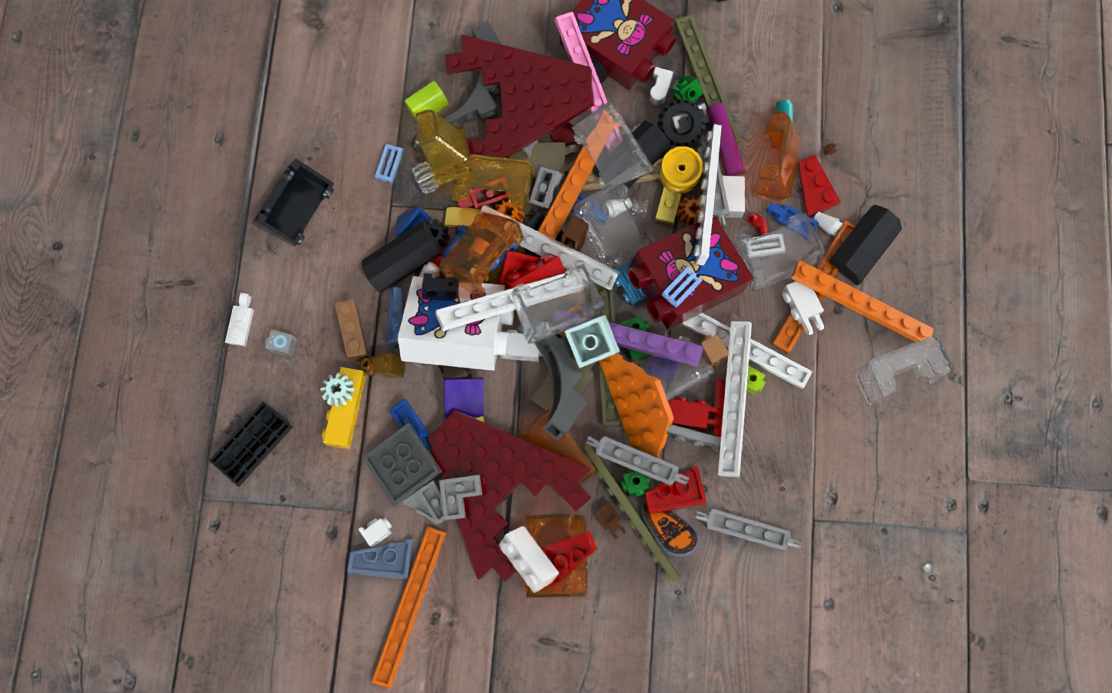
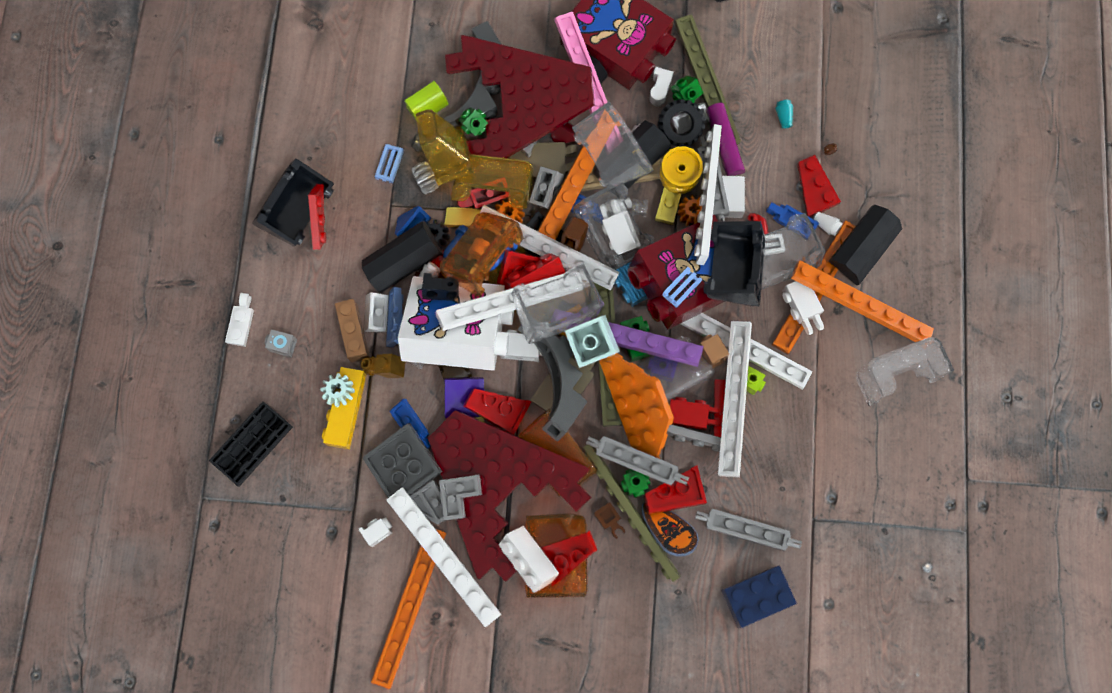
(317, 216): none -> red wing
(376, 312): none -> white slope
(383, 561): sand blue wing -> none
(444, 557): none -> white plate
(467, 119): none -> green brick
(498, 409): none -> red wing
(619, 229): none -> white hinge
(737, 262): none -> black windscreen
(758, 597): none -> dark blue brick
(778, 179): clear orange windscreen -> none

